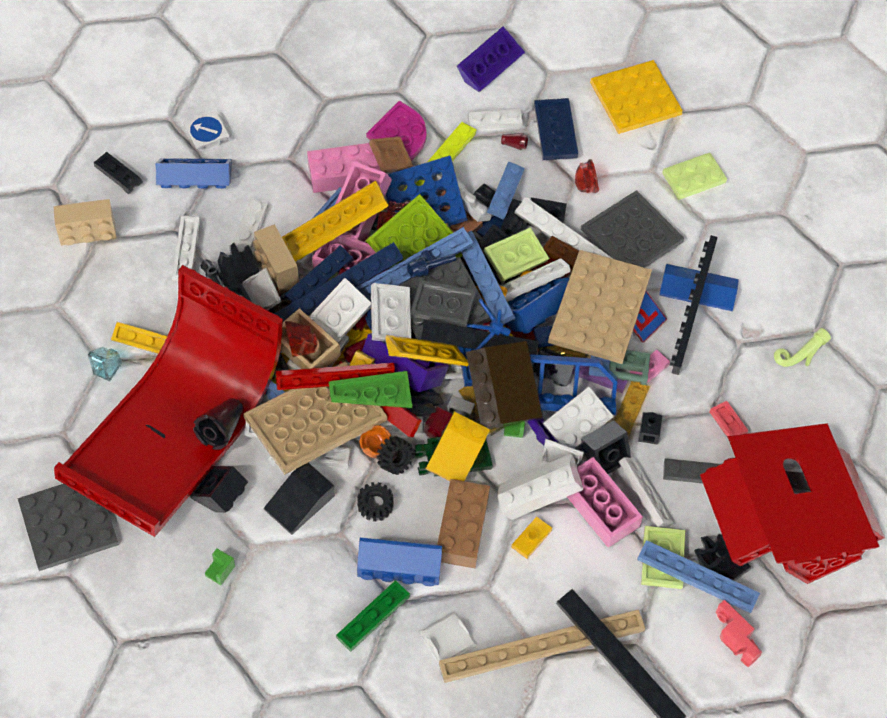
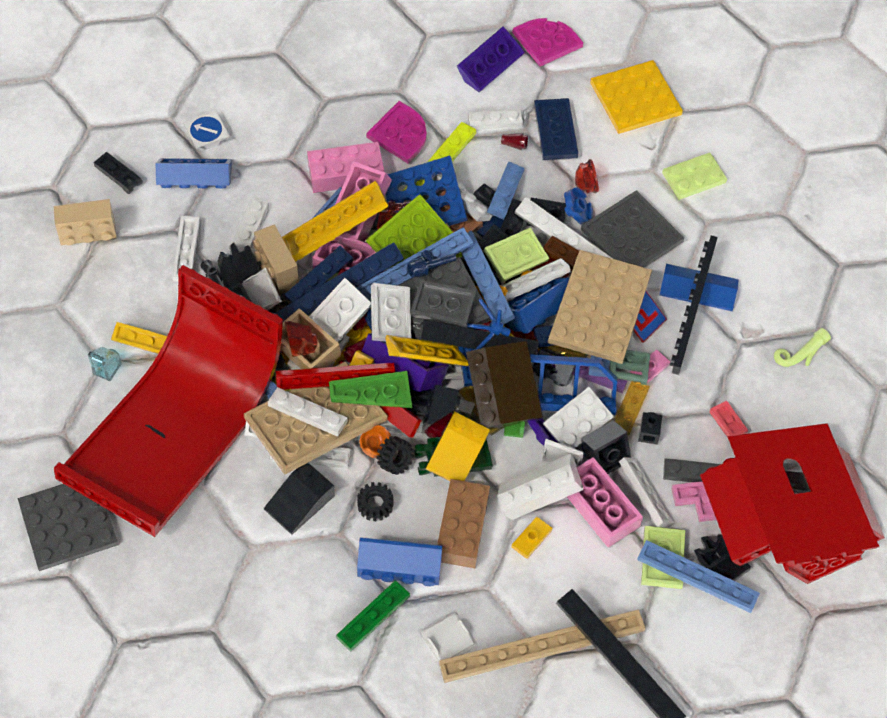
(219, 423): black cone -> none
(220, 488): black slope -> none
(220, 567): bright green panel -> none
(307, 411): none -> white plate
(390, 154): medium nougat plate -> none
(440, 404): none -> black slope
(547, 39): none -> dark pink plate
(577, 205): none -> blue plate
(694, 494): none -> bright pink plate
(737, 634): coral plate -> none

